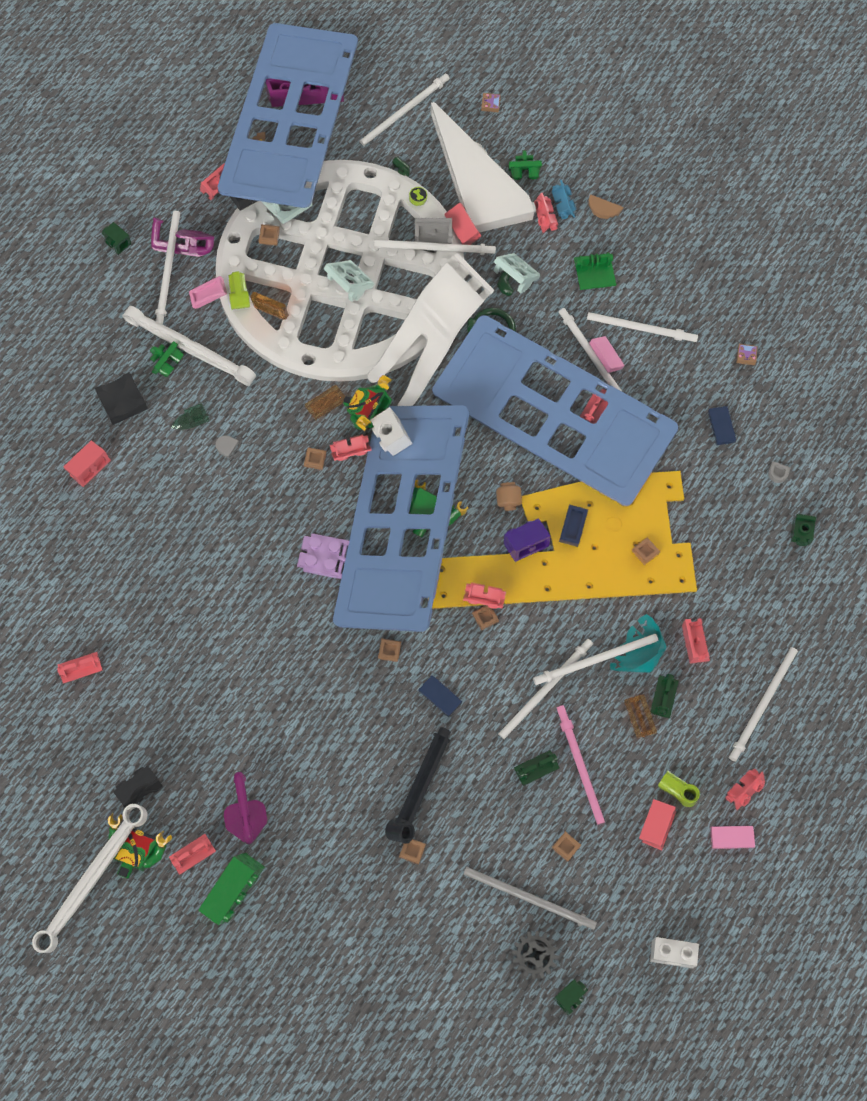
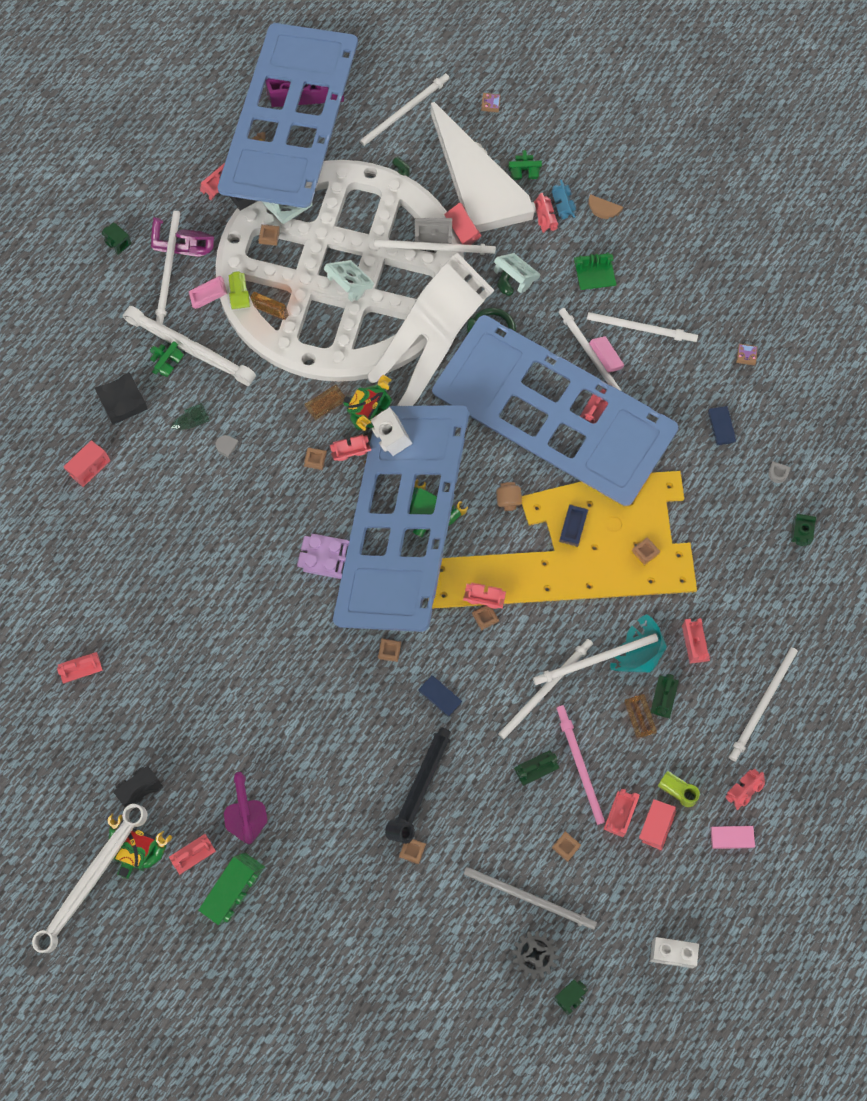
(418, 196): tile -> none
(526, 539): dark purple brick -> none
(621, 812): none -> coral hinge

